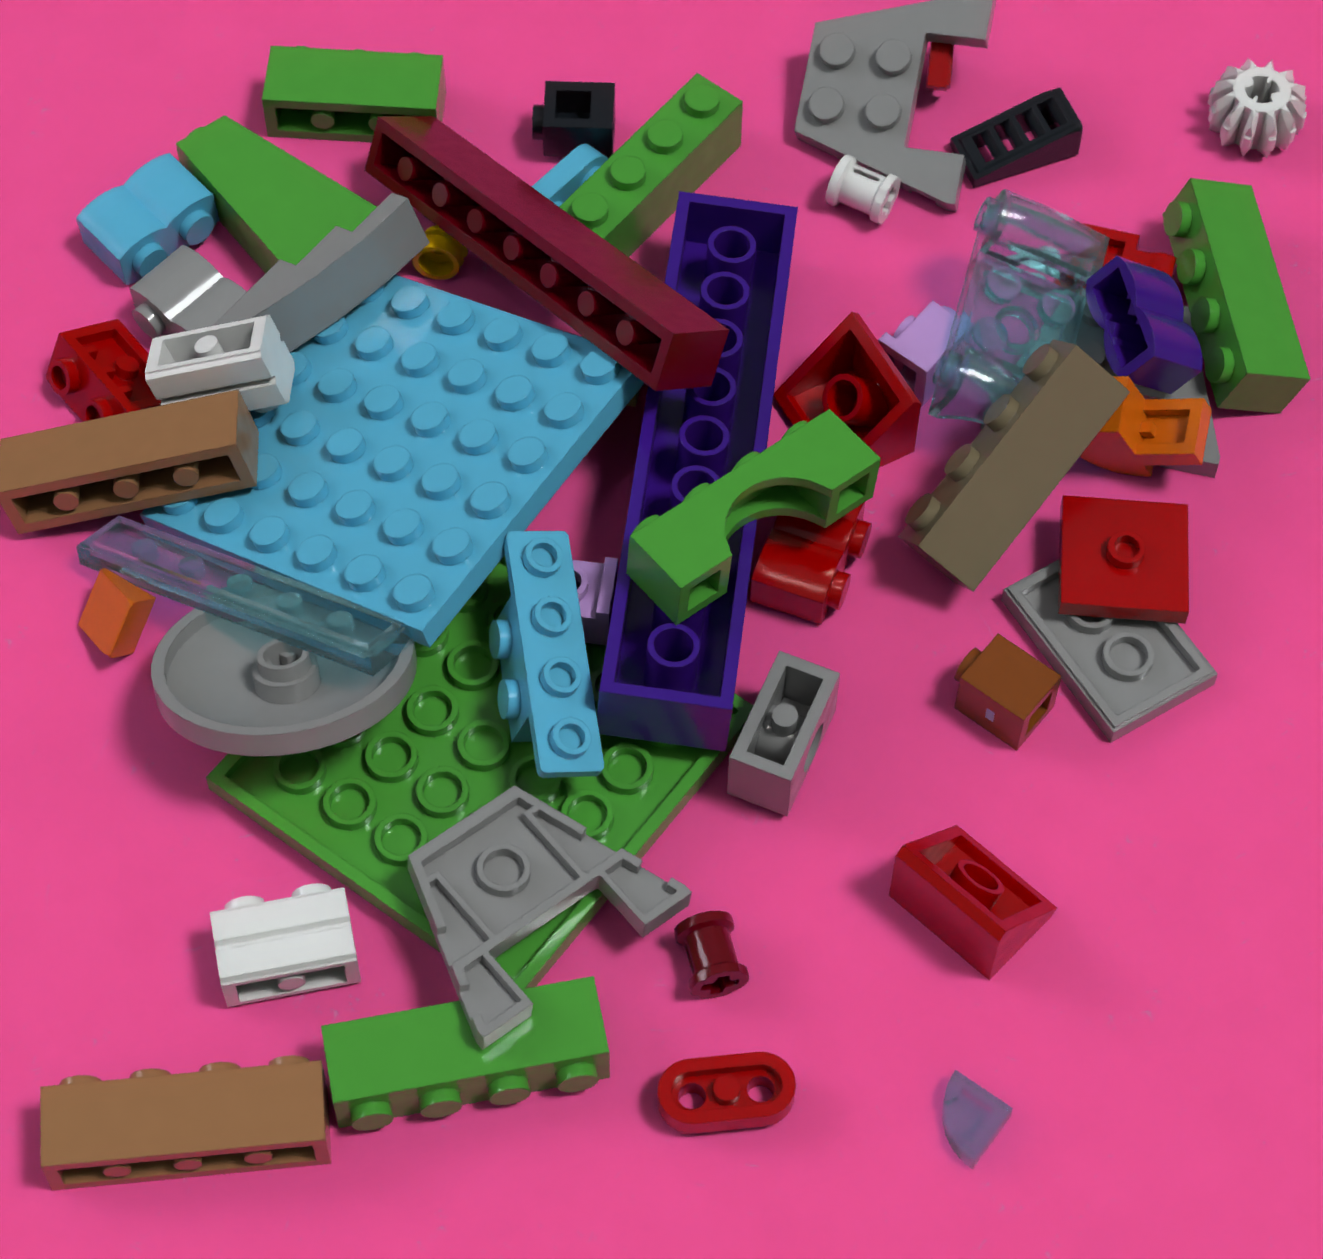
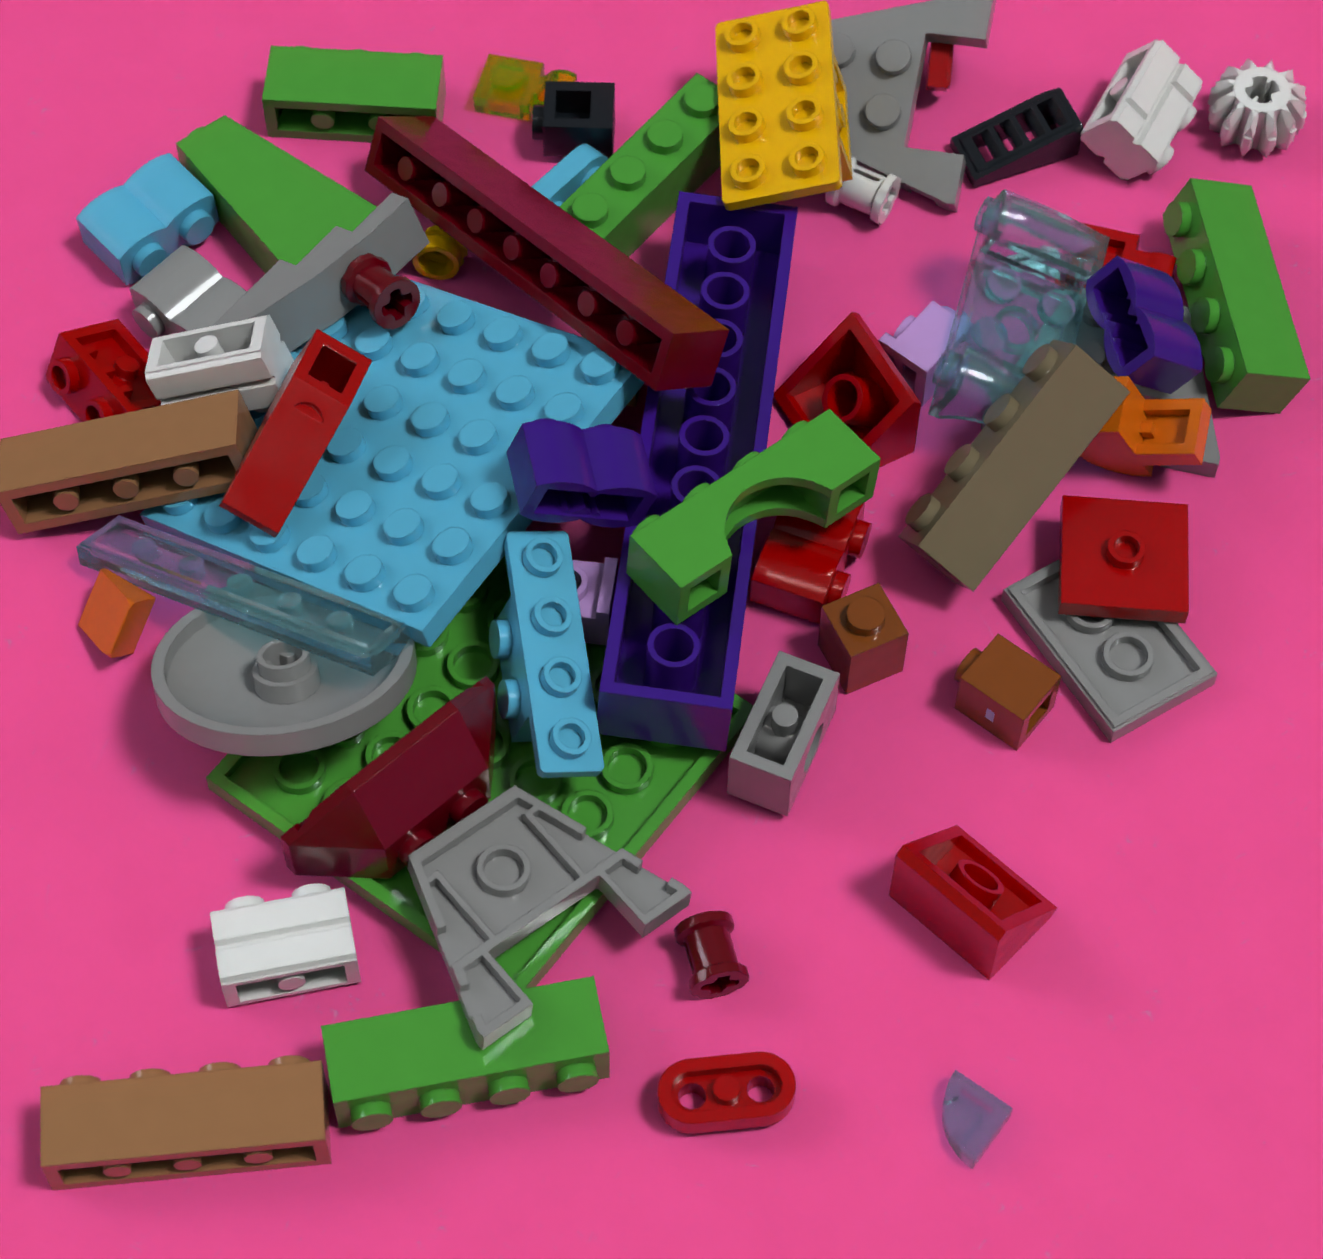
(295, 432): none -> red slope
(388, 297): none -> dark red bush
(403, 795): none -> dark red wedge
(513, 85): none -> clear neon green plate
(580, 473): none -> dark purple brick
(780, 107): none -> yellow bracket
(862, 638): none -> dark orange brick
(1143, 111): none -> white brick

